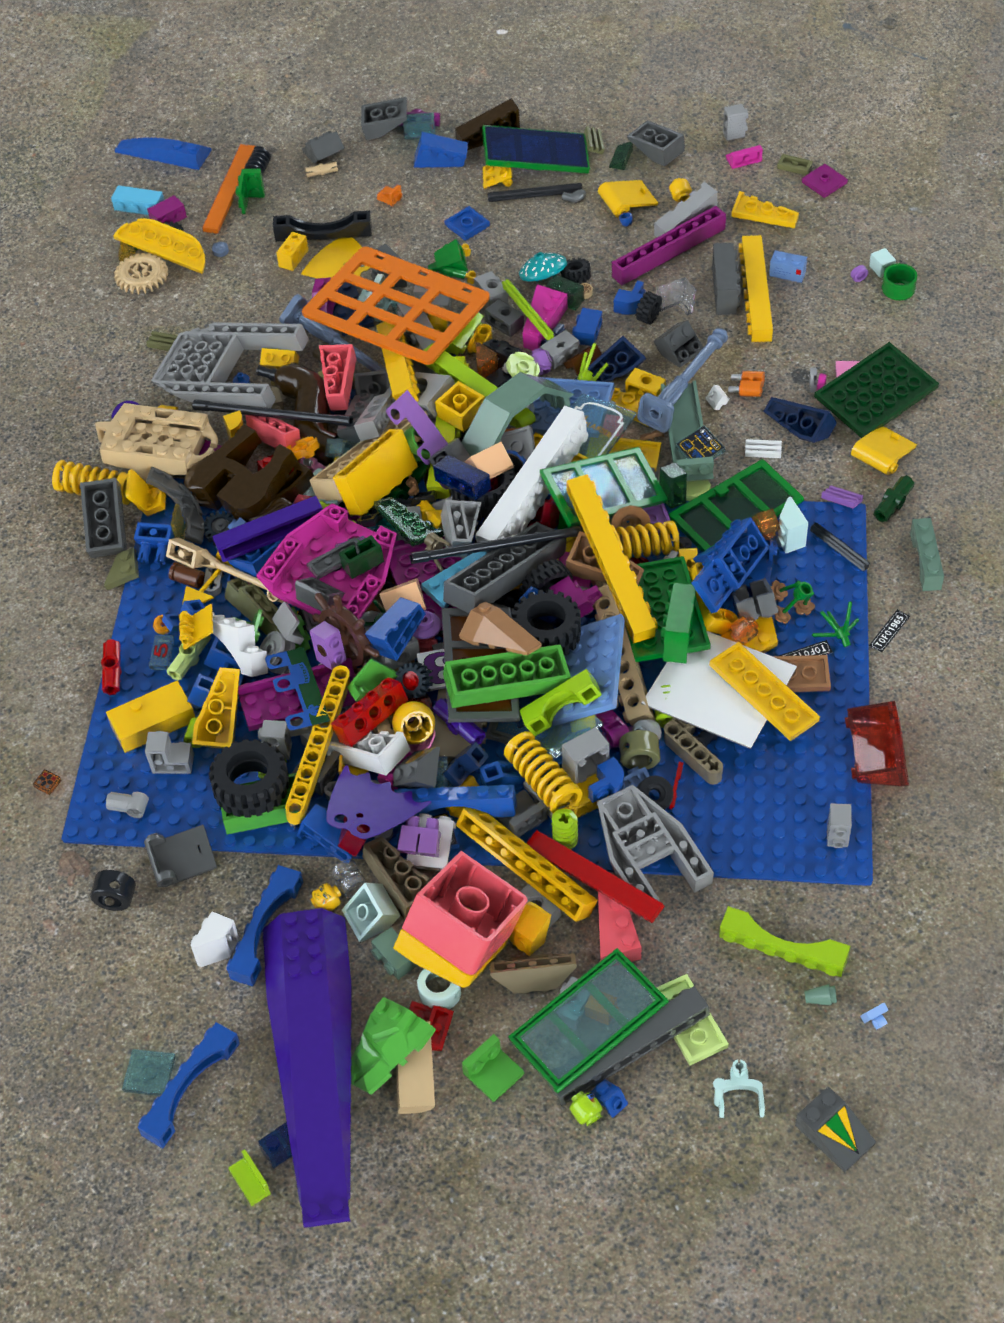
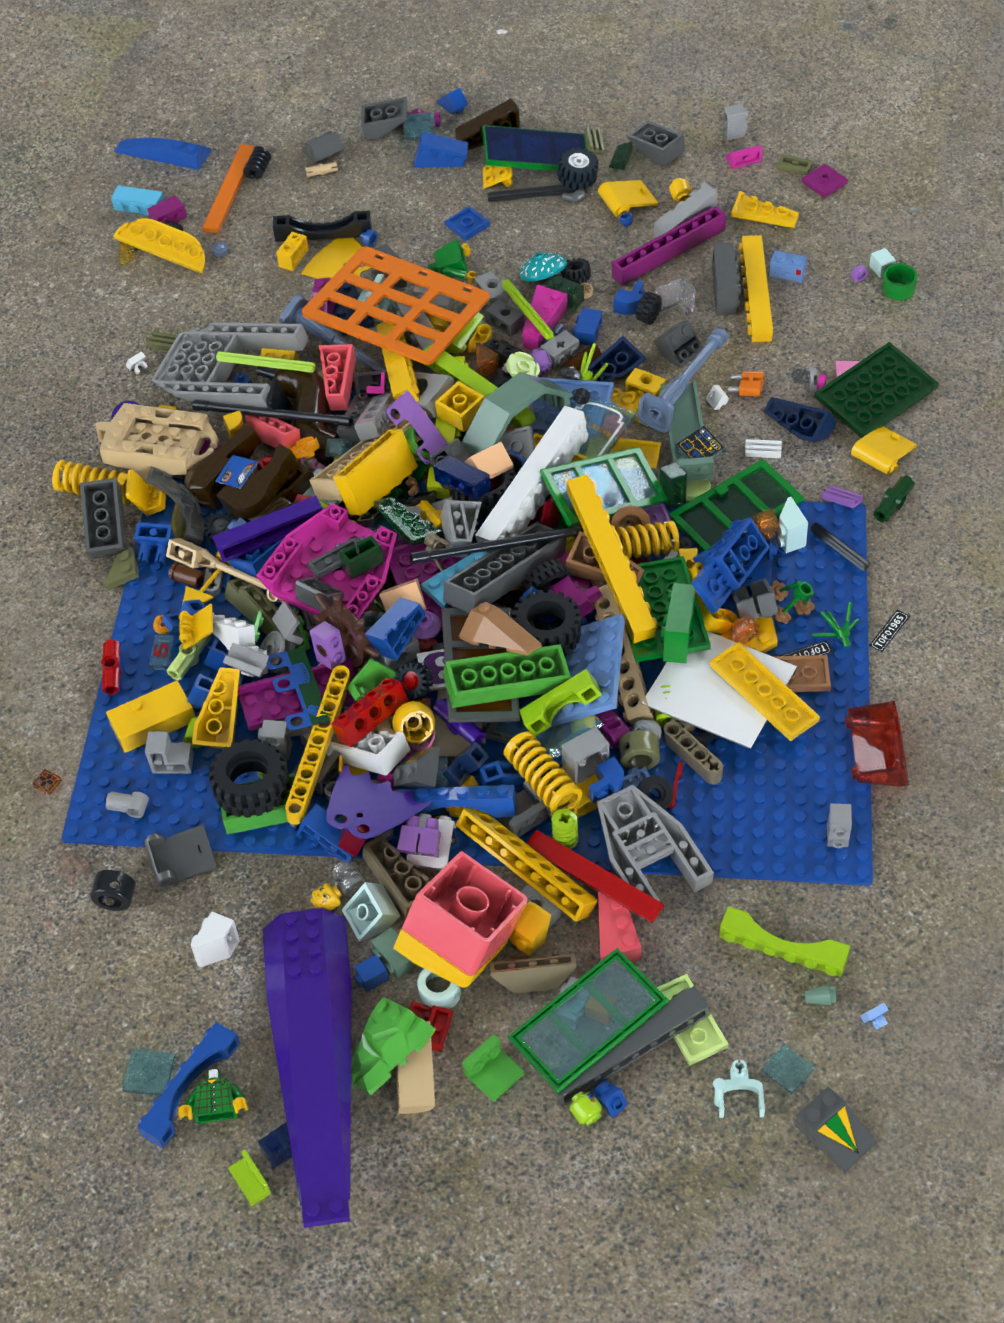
(135, 361): none -> white tile
(149, 278): tan gear -> none
(213, 1100): none -> green torso
(236, 471): none -> blue sticker
(246, 660): none -> light grey panel
(249, 186): green bracket -> none
(263, 361): none -> lime axle
(278, 399): none -> black piece
(282, 886): blue arch -> none
(369, 238): none -> blue tile
(370, 973): none -> blue brick
(378, 389): none -> dark pink panel
(390, 195): orange bracket -> none
(453, 101): none -> blue slope
(570, 373): none -> dark grey axle
(577, 168): none -> black wheel
(581, 396): none -> black axle
(647, 436): medium nougat piece -> none
(787, 1069): none -> clear light blue piece
(930, 564): sand green arch -> none

